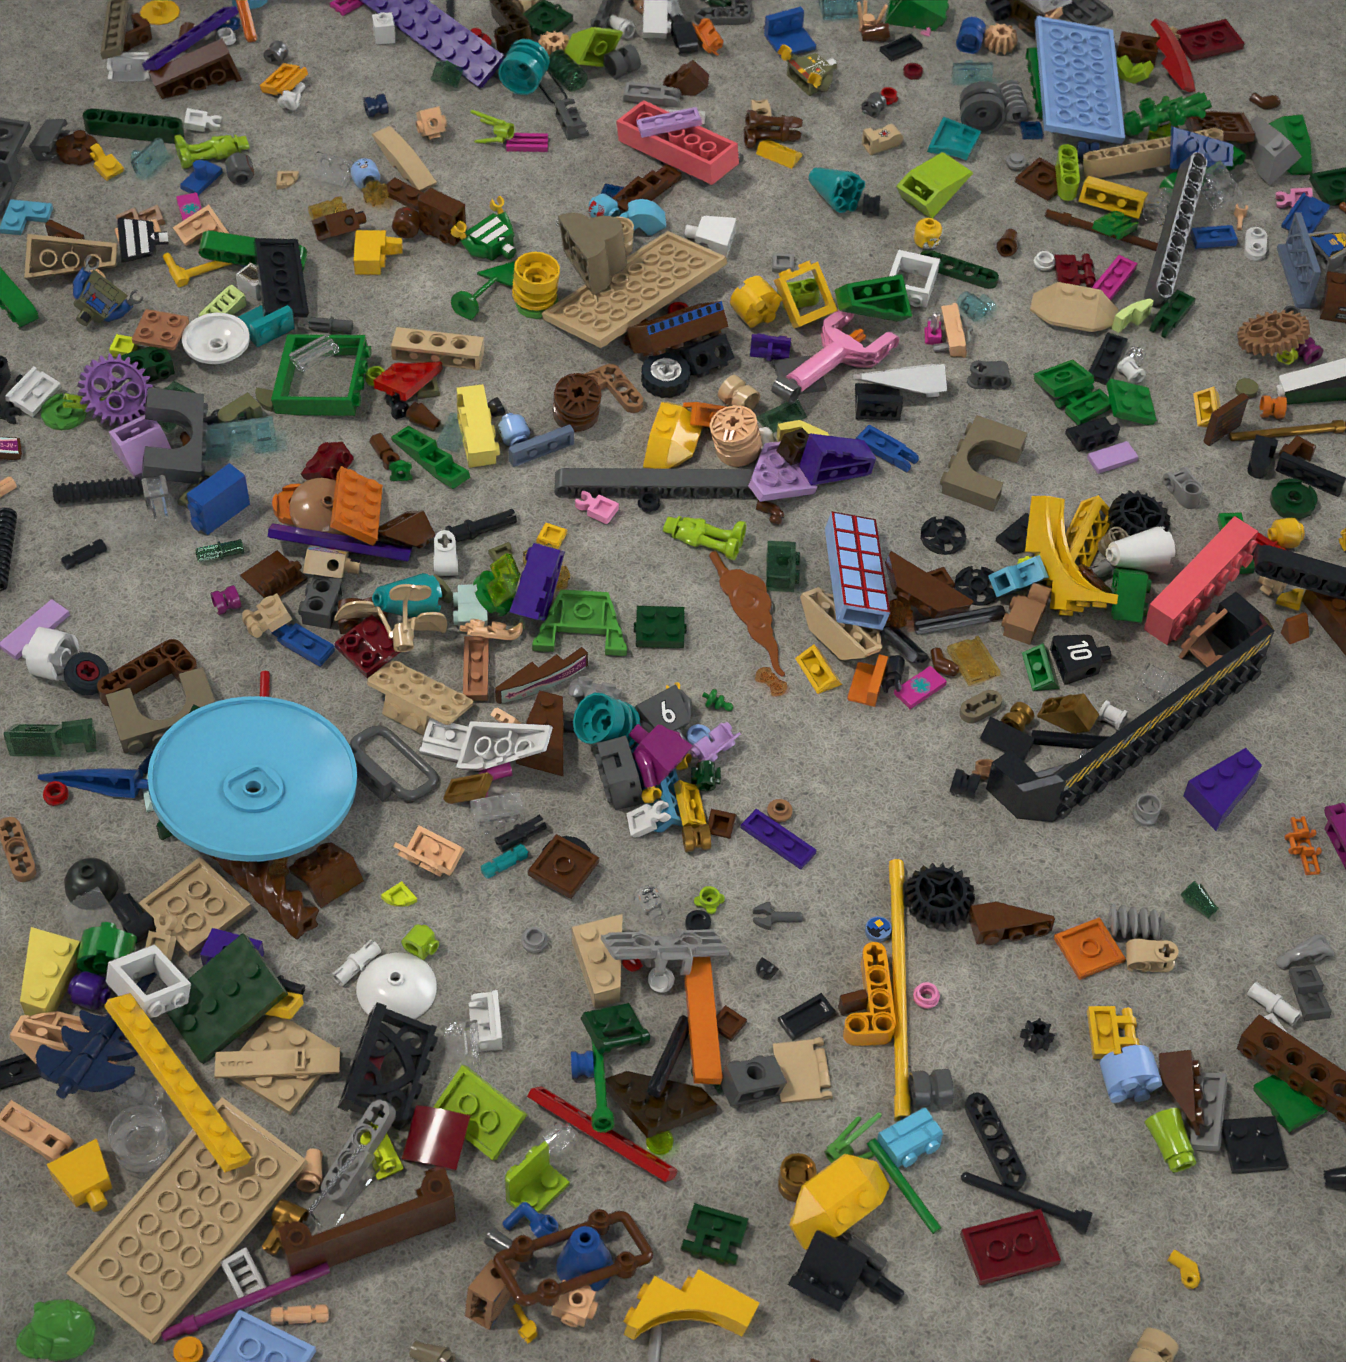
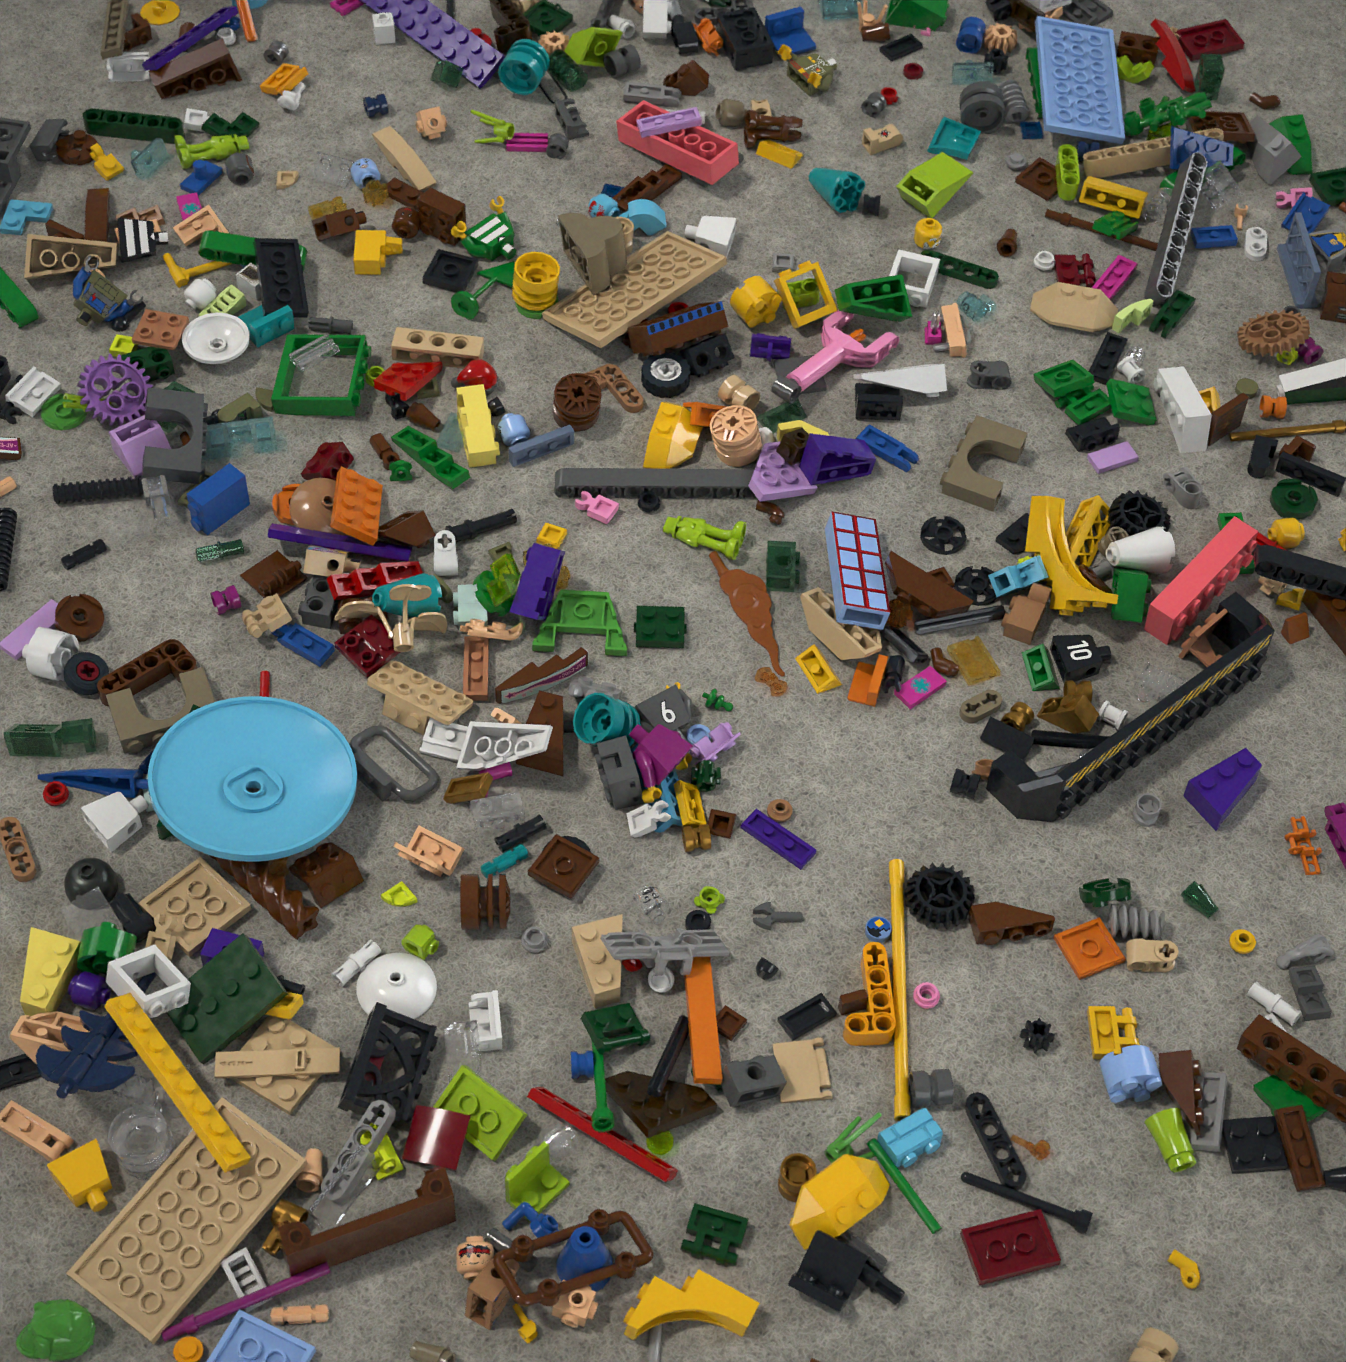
(84, 604): none -> reddish brown plate
(97, 215): none -> reddish brown slope
(114, 818): none -> white torso
(122, 323): none -> black bar
(200, 294): none -> white head
(241, 126): none -> dark green tile
(364, 581): none -> red slope
(450, 271): none -> black plate
(473, 1256): none -> light nougat head
(477, 373): none -> red piece
(483, 901): none -> reddish brown wheel
(557, 146): none -> dark grey wheel
(730, 112): none -> dark tan head
(745, 38): none -> black piece
(998, 59): none -> black gear
(1039, 1148): none -> clear orange hand
(1083, 687): none -> pearl gold wheel
(1103, 890): none -> dark green plate
(1184, 409): none -> white wedge
(1209, 75): none -> clear green brick
(1239, 946): none -> yellow plate
(1299, 1148): none -> reddish brown tile

